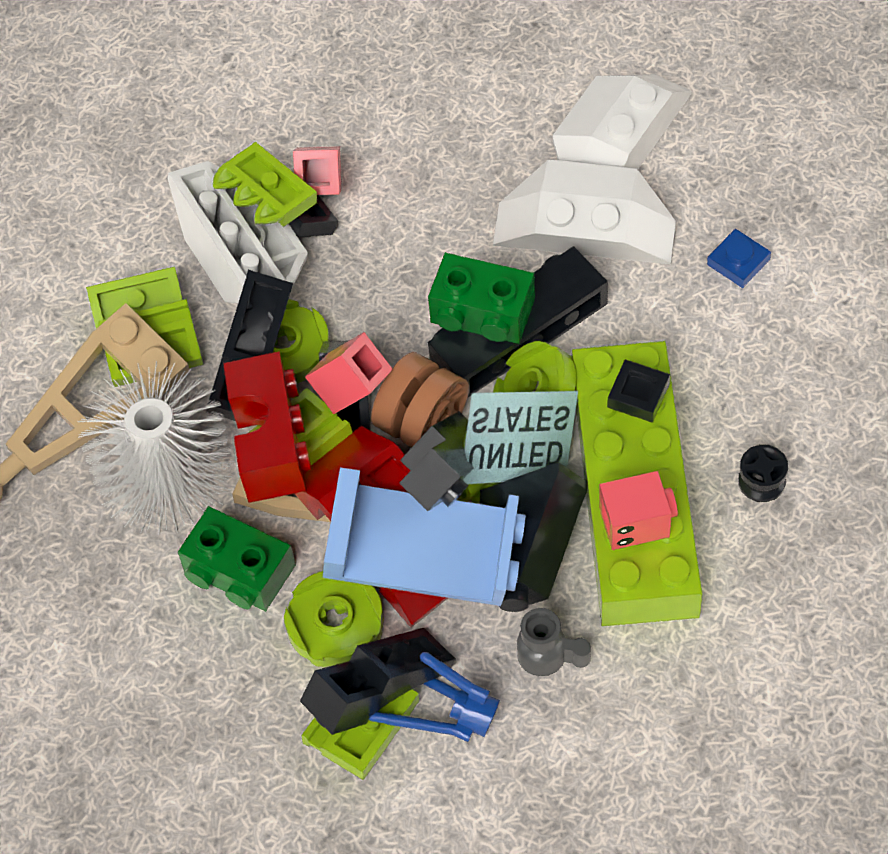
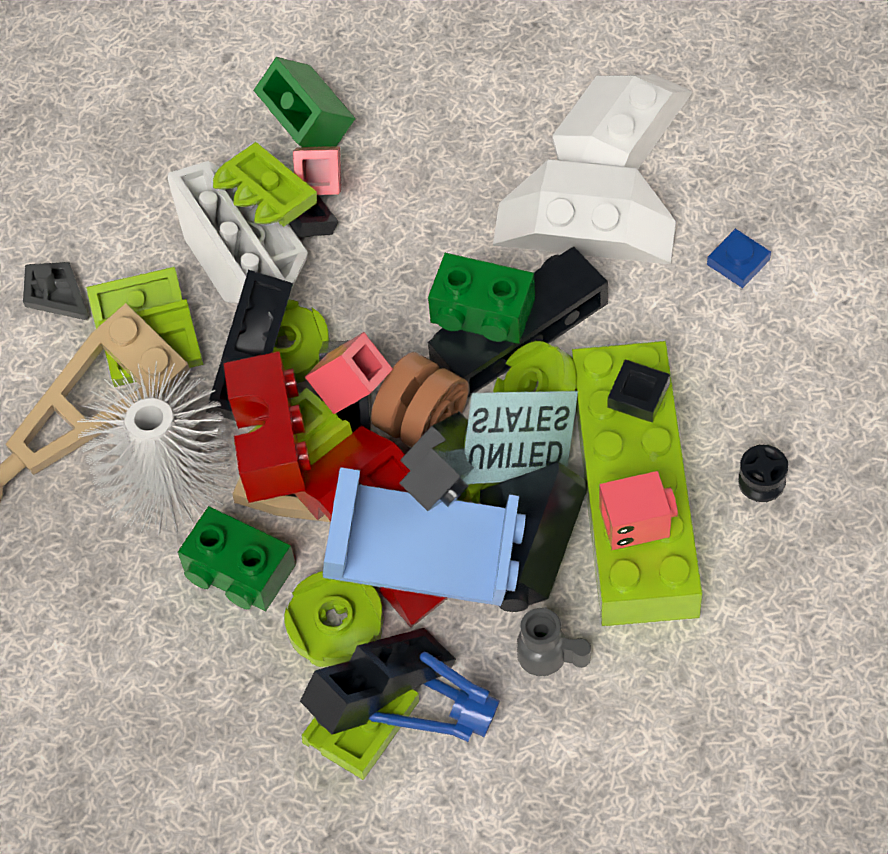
(53, 290): none -> dark grey piece
(304, 104): none -> green brick

